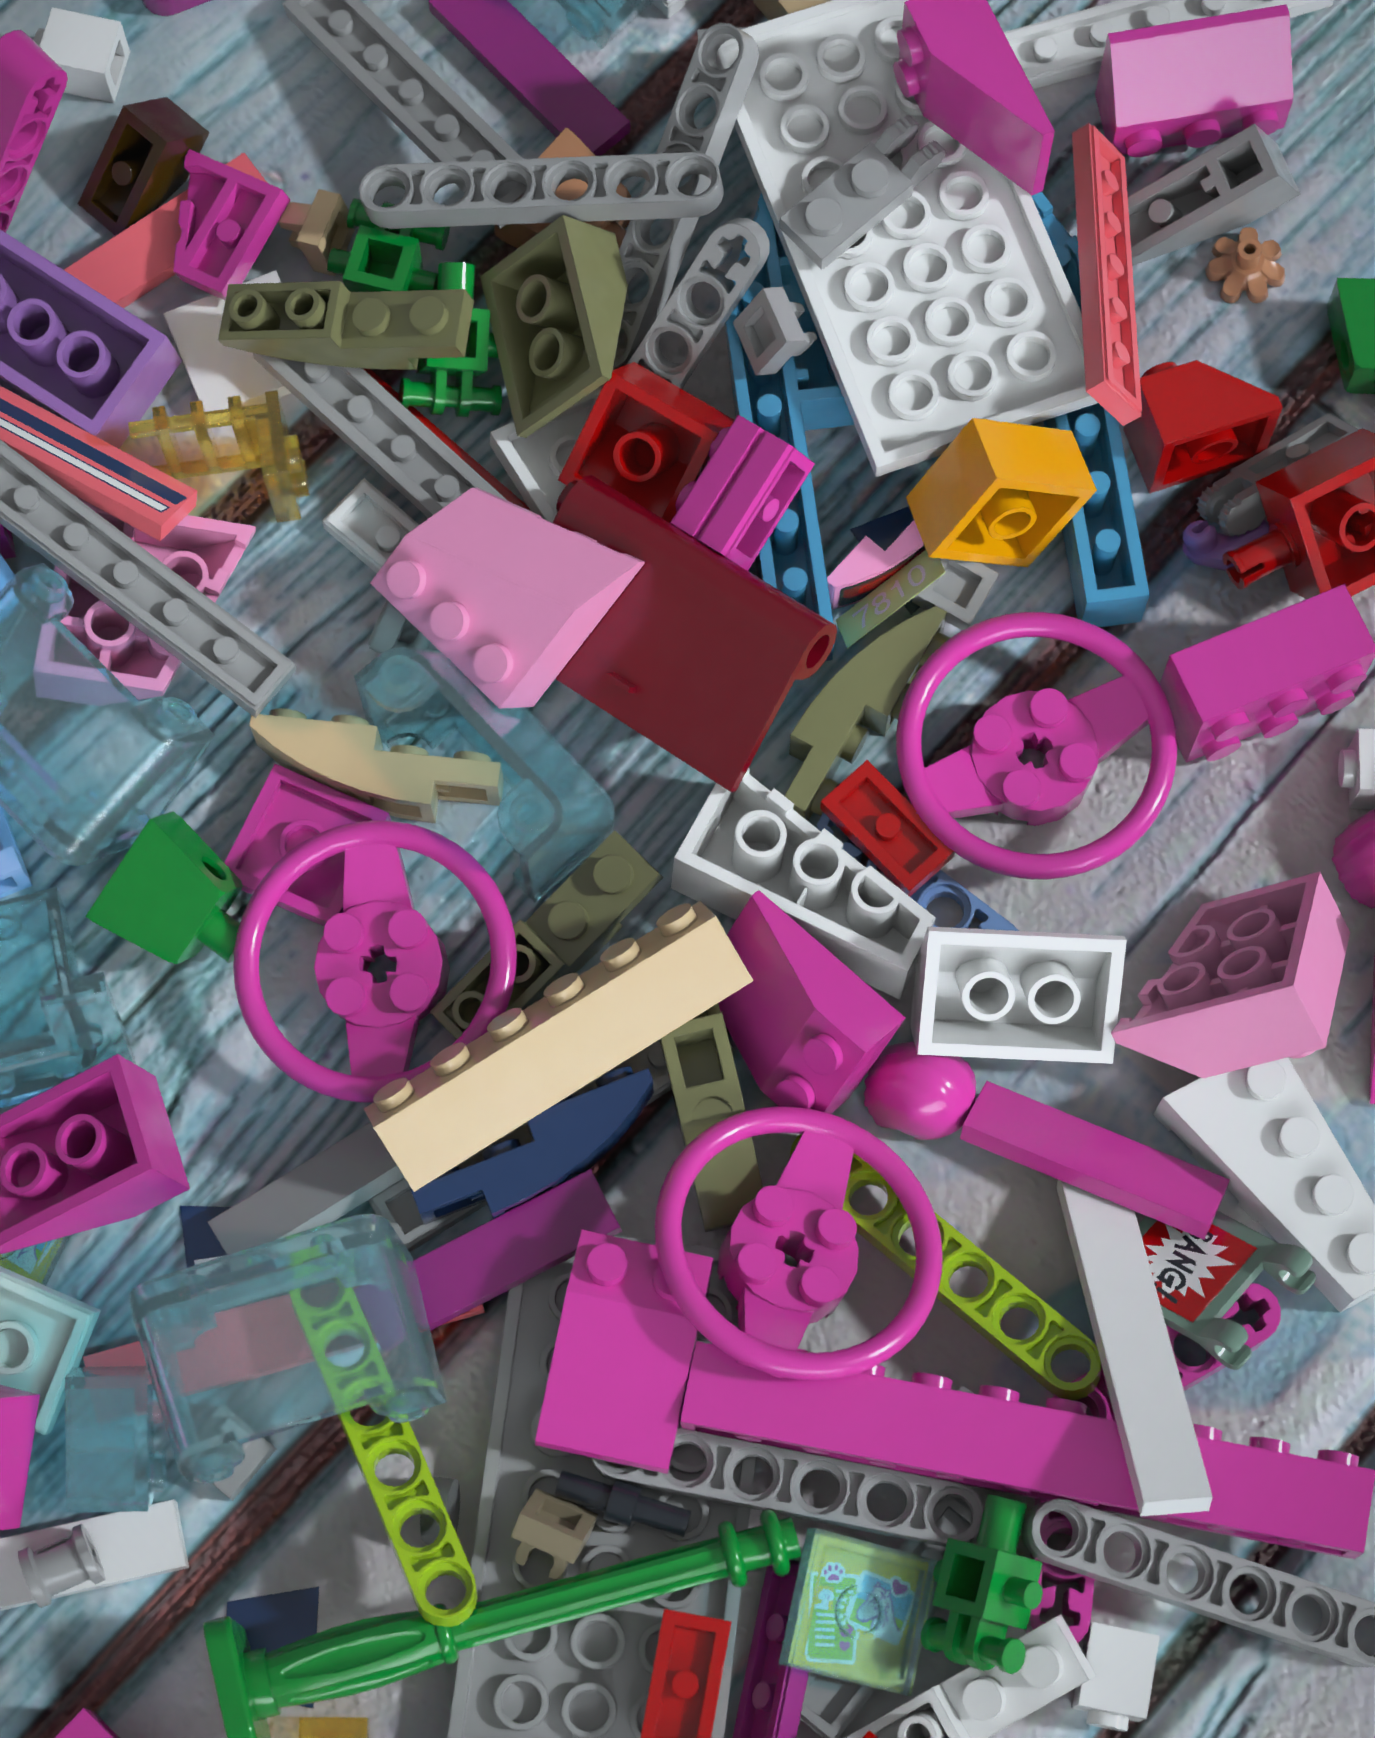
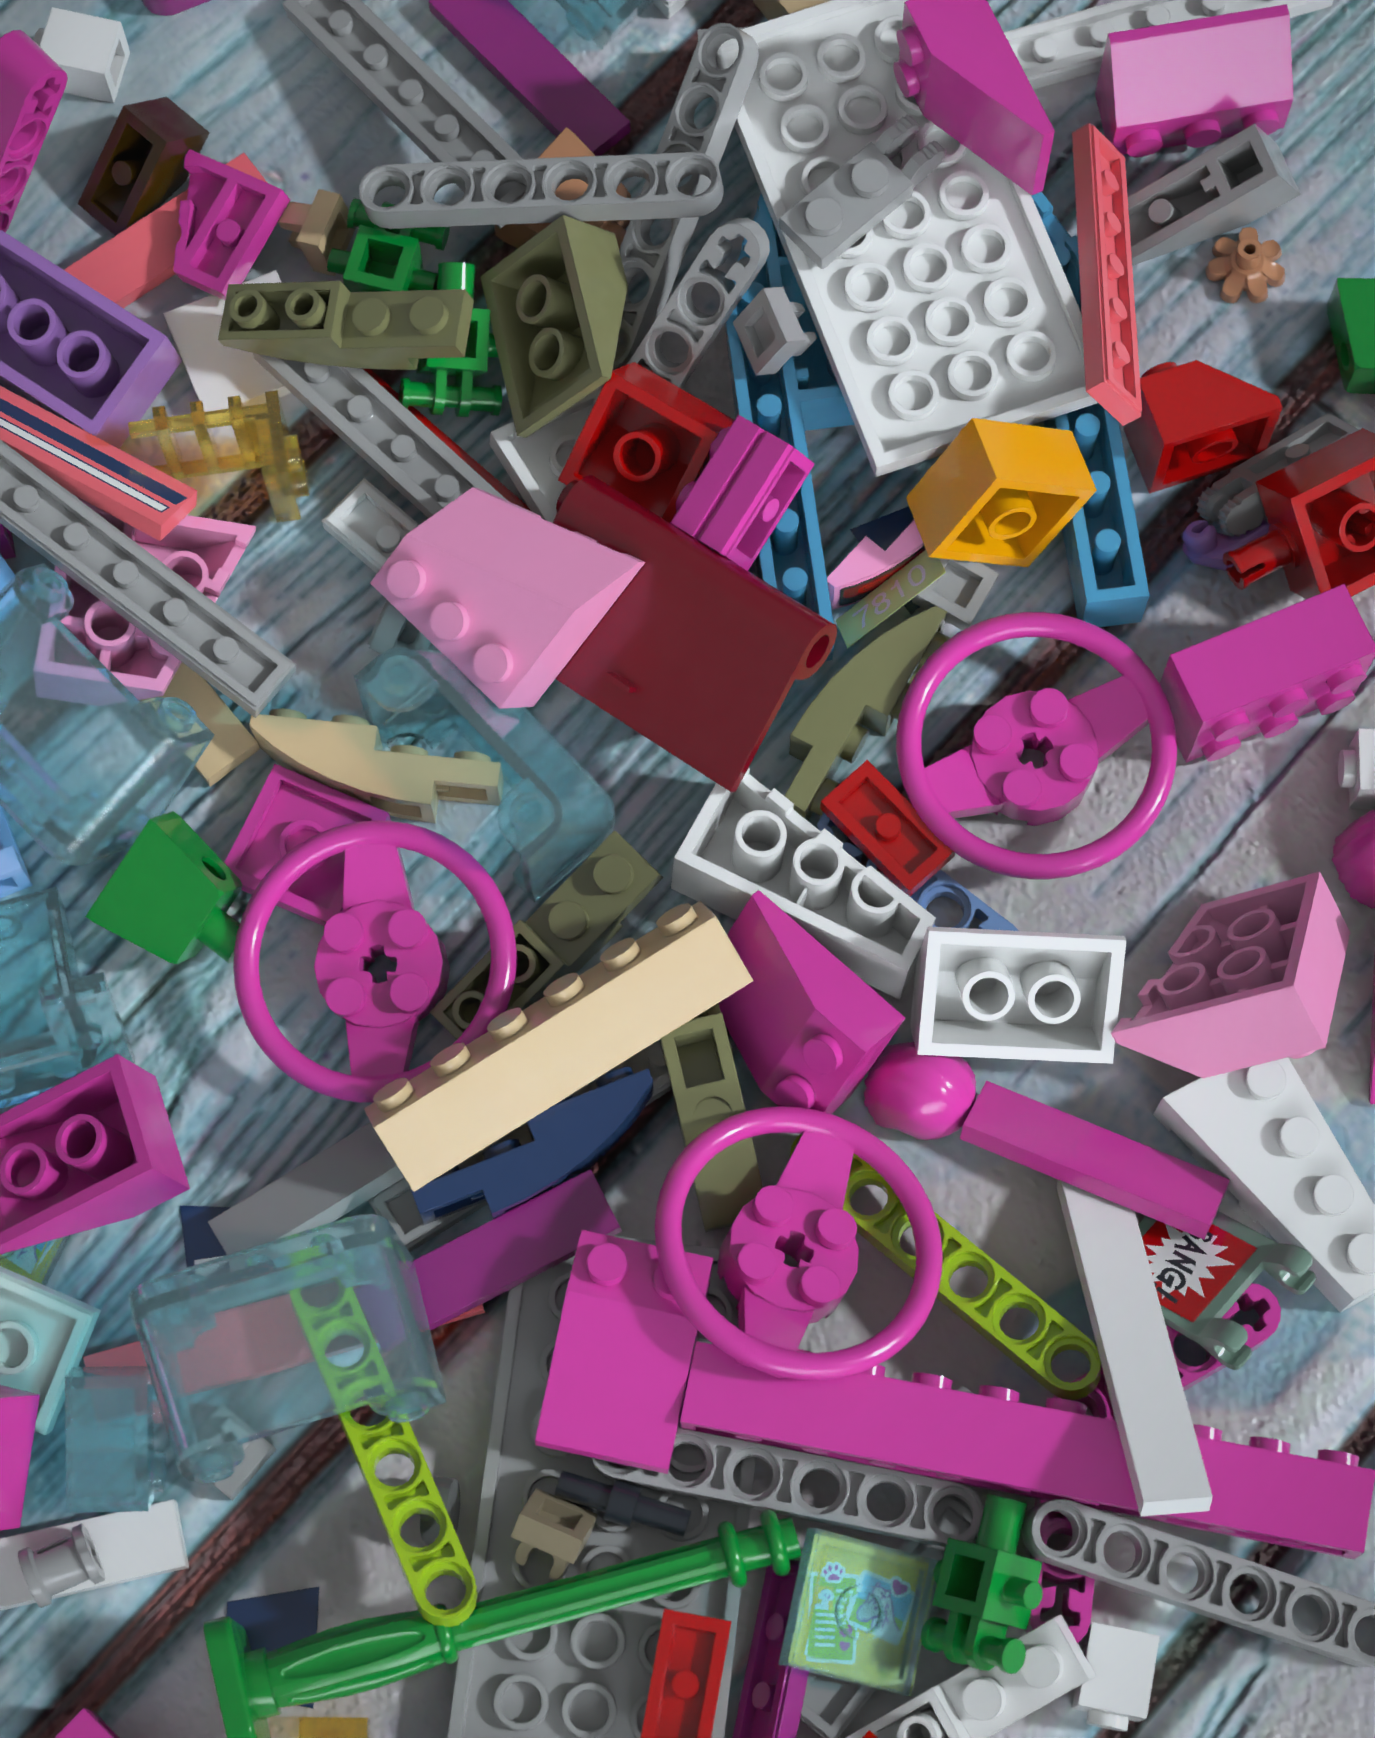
(231, 740): none -> tan tile

